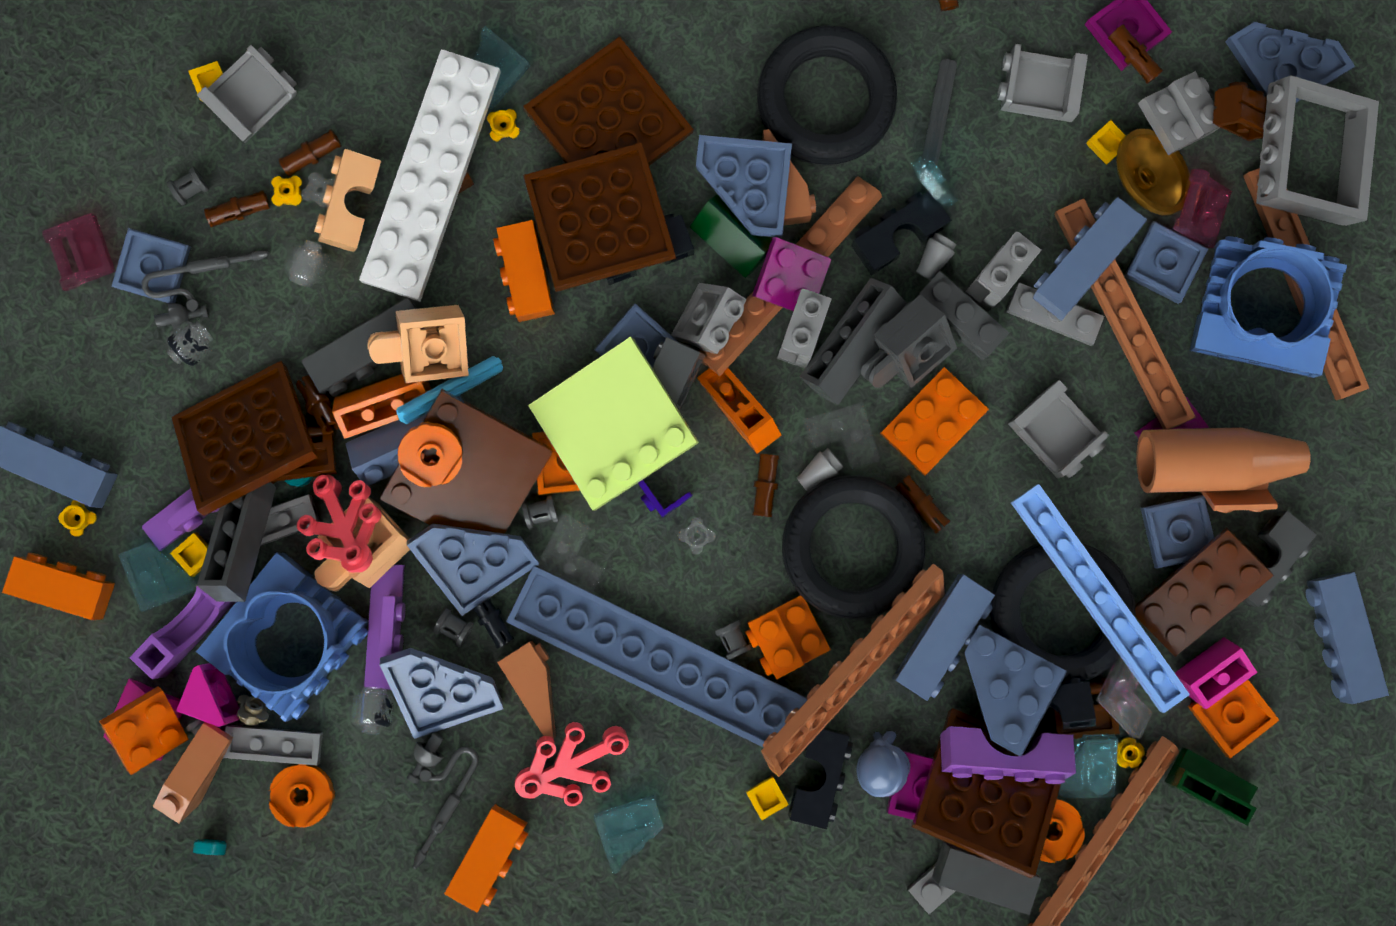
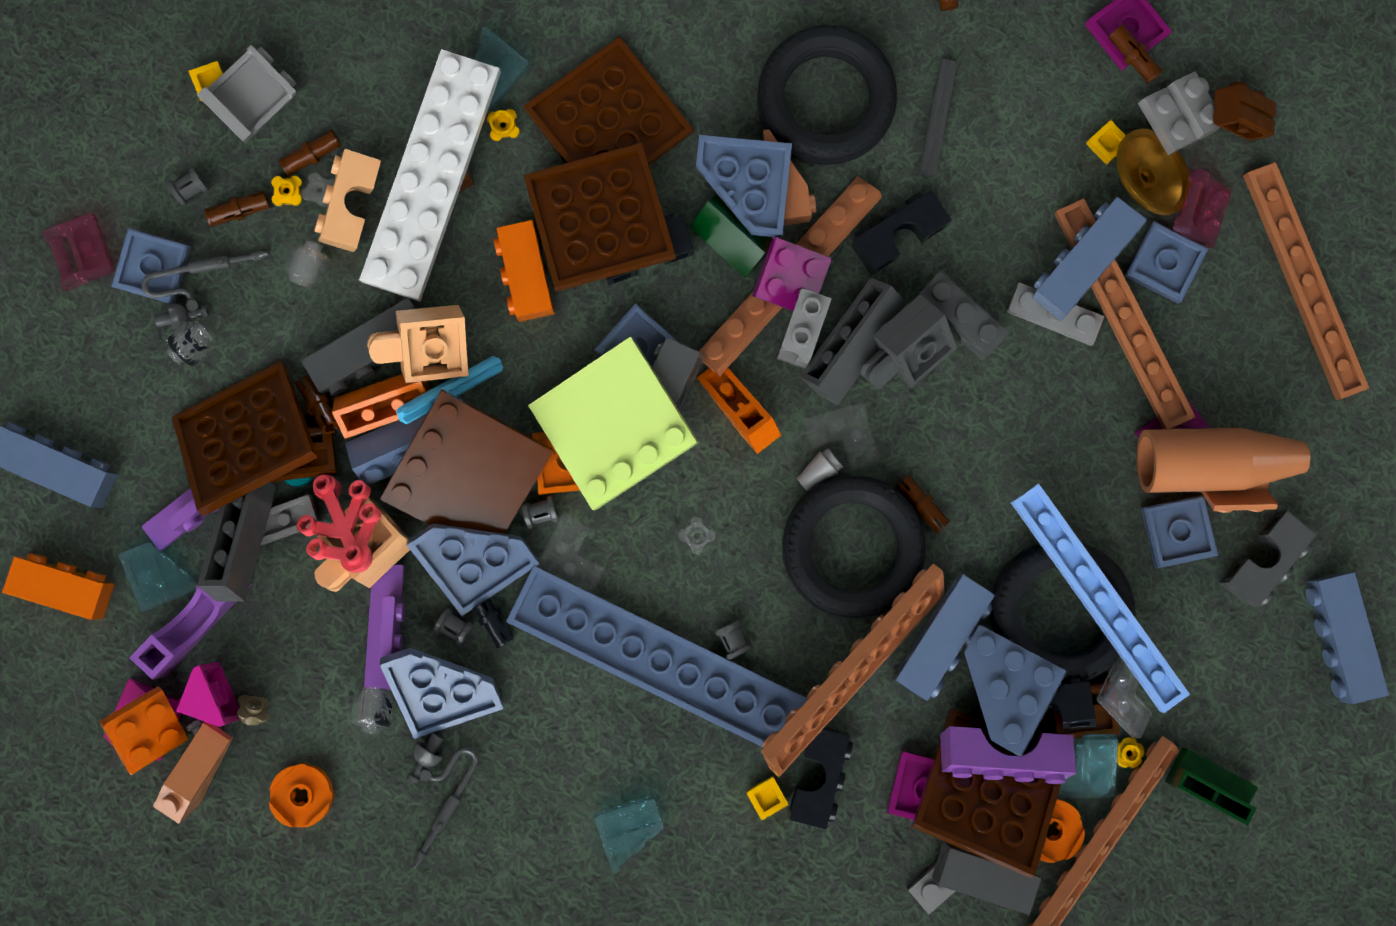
(68, 515): yellow plate -> none
(191, 554): yellow plate -> none
(209, 847): teal tile -> none
(233, 641): medium blue hose -> none
(274, 745): light grey plate -> none
(434, 472): orange plate -> none
(487, 859): orange brick -> none
(531, 680): nougat slope -> none
(568, 765): coral plant -> none
(652, 503): dark purple bracket -> none
(709, 317): light grey plate -> none
(765, 485): reddish brown pin -> none
(787, 637): orange plate -> none
(882, 766): sand blue hat -> none
(933, 180): clear light blue wing -> none
(934, 421): orange plate -> none
(935, 256): light grey cone -> none
(1002, 271): light grey panel -> none
(1042, 84): light grey panel -> none
(1058, 431): light grey panel -> none
(1201, 592): reddish brown plate -> none
(1216, 672): dark pink brick -> none
(1236, 718): orange plate -> none
(1275, 54): sand blue plate -> none
(1302, 349): medium blue hose -> none
(1355, 158): light grey window -> none

